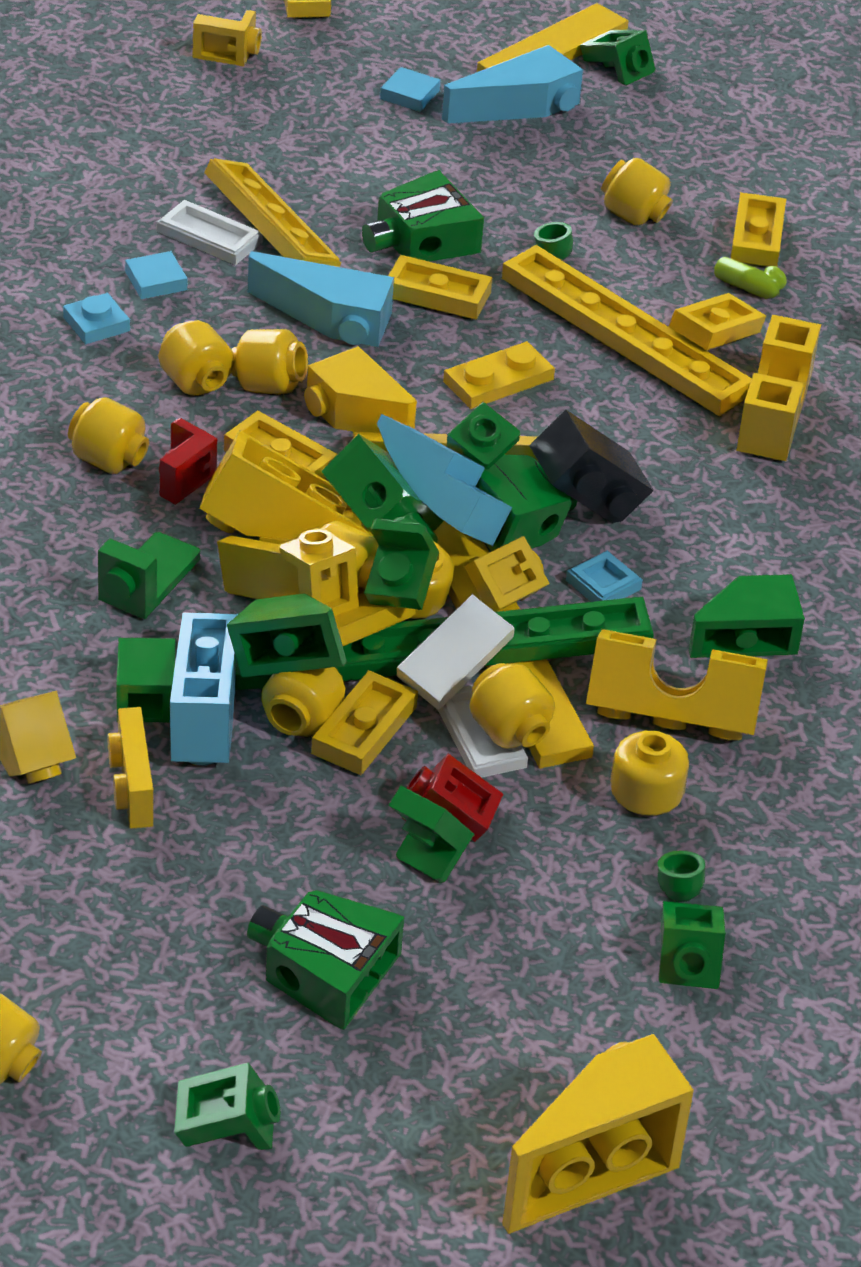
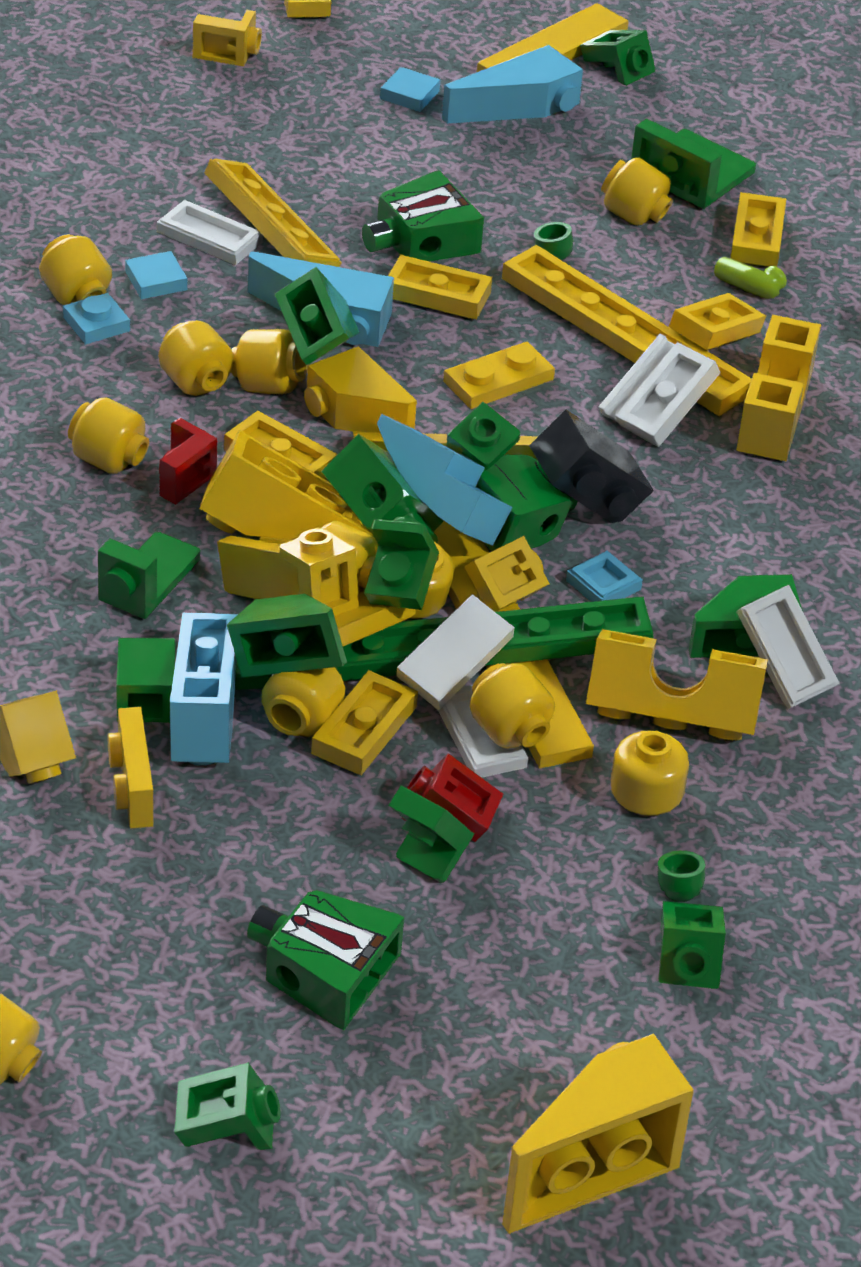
(74, 269): none -> yellow head
(316, 315): none -> green slope
(659, 389): none -> white plate
(695, 165): none -> green bracket
(790, 645): none -> white tile

